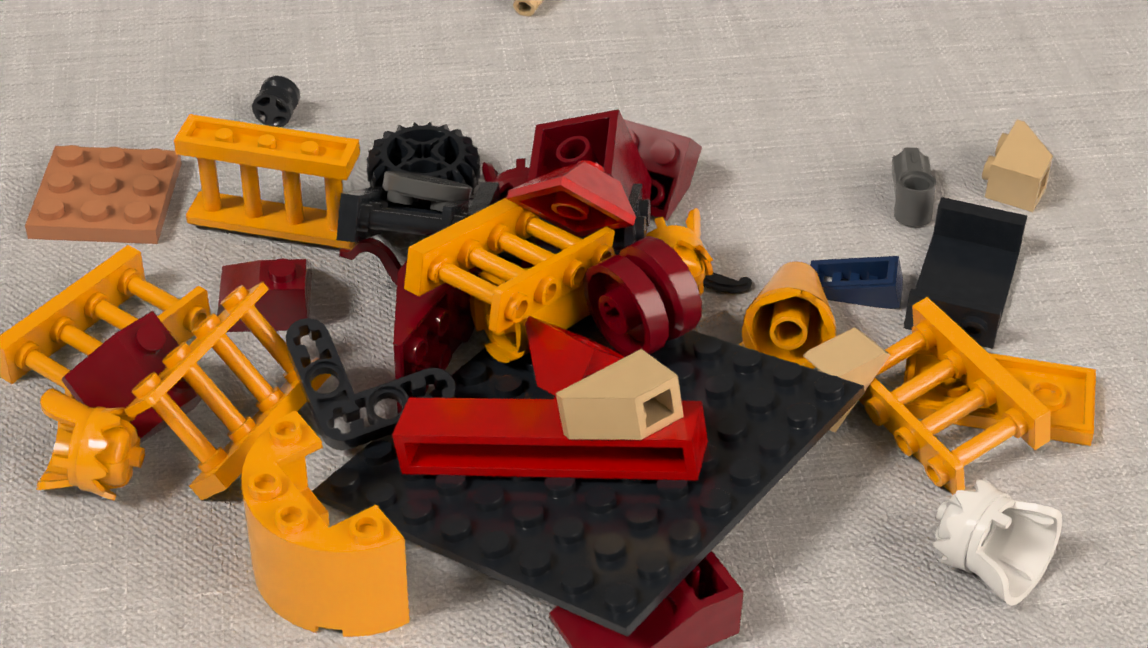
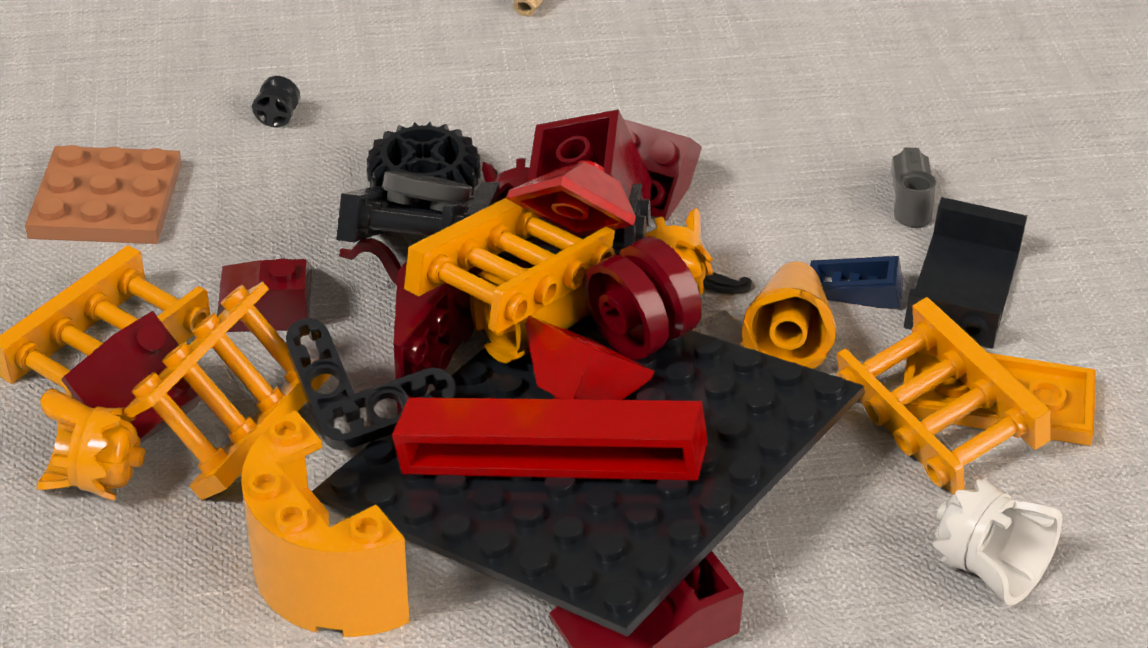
(270, 148): light orange fence -> none
(621, 401): tan slope -> none
(850, 357): tan slope -> none
(1018, 169): tan slope -> none

